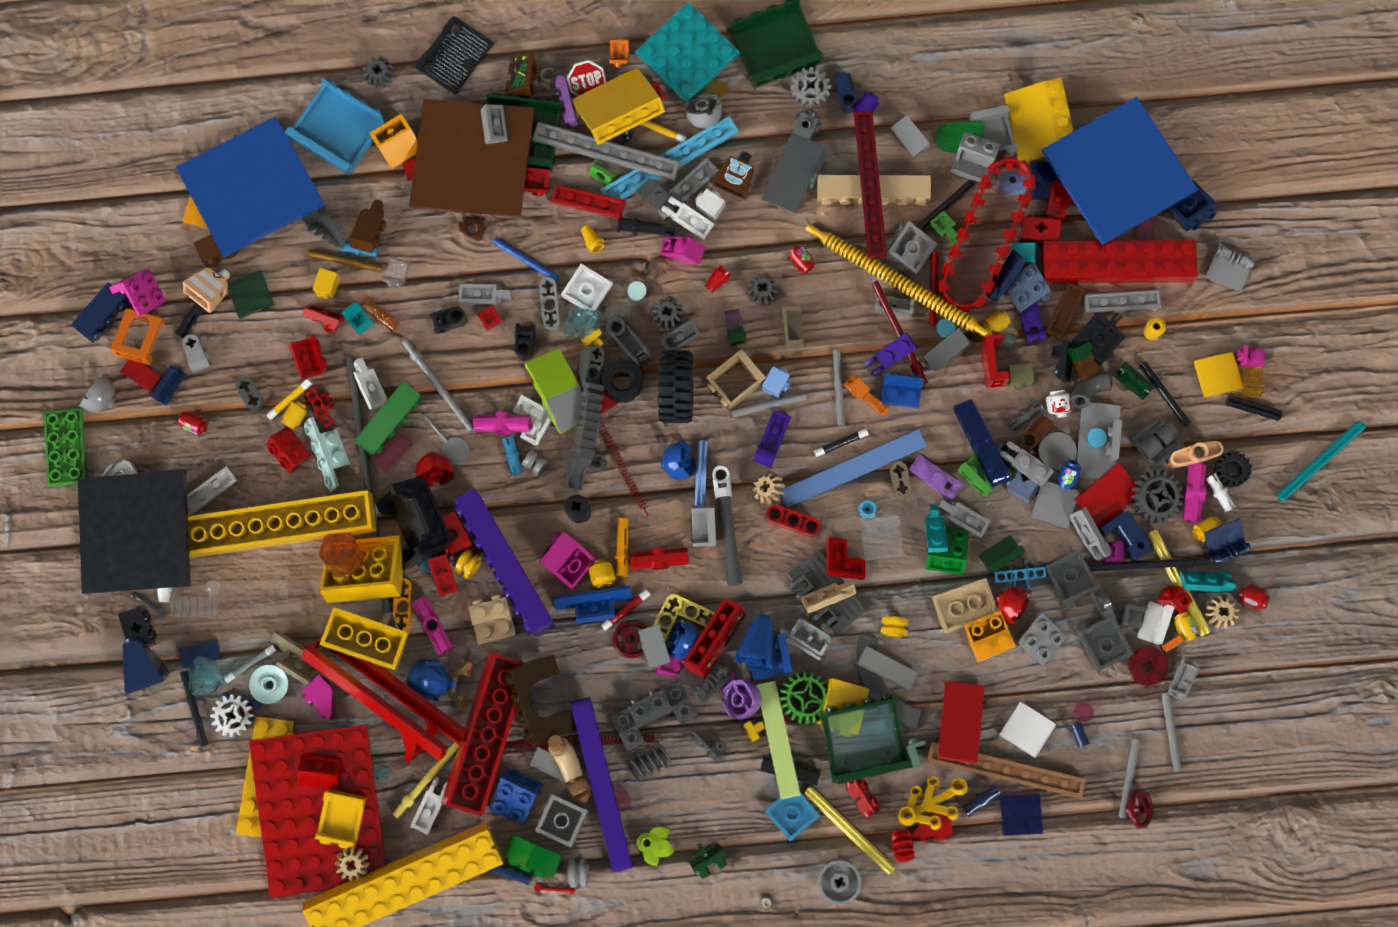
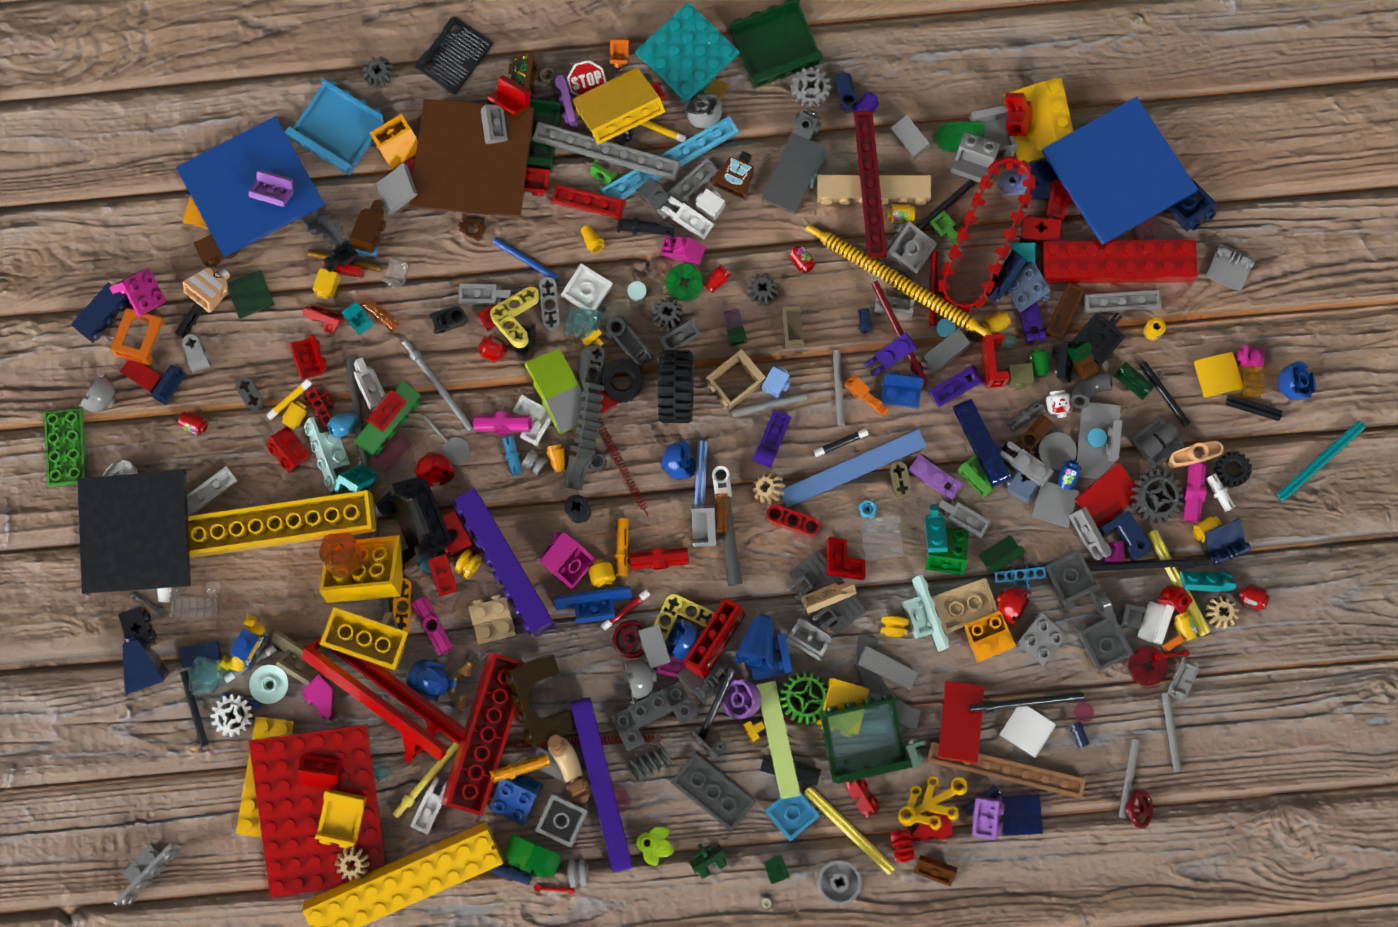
(144, 869): none -> light grey bracket
(247, 646): none -> torso
(272, 188): none -> medium lavender bracket
(341, 255): none -> black plate
(343, 424): none -> dark azure animal
(349, 270): none -> red tile
(356, 479): none -> teal bracket
(386, 410): none -> red panel
(396, 189): none -> light grey tile
(492, 348): none -> red head
(508, 317): none -> light yellow beam
(510, 95): none -> red panel
(513, 770): none -> light orange pin
(556, 457): none -> light orange cone
(639, 678): none -> light grey cylinder
(683, 293): none -> green plate
(713, 792): none -> dark grey tile
(717, 702): none -> black bar
(722, 512): none -> clear orange pin
(776, 869): none -> dark green panel
(864, 320): none -> dark blue pin
(901, 213): none -> yellow brick
(923, 616): none -> light aqua bracket
(935, 870): none -> reddish brown plate
(955, 386): none -> dark purple plate
(987, 817): none -> medium lavender bracket
(990, 706): none -> black bar
(1020, 114): none -> red brick
(1039, 362): none -> green brick
(1158, 655): none -> red hinge
(1296, 381): none -> blue cylinder

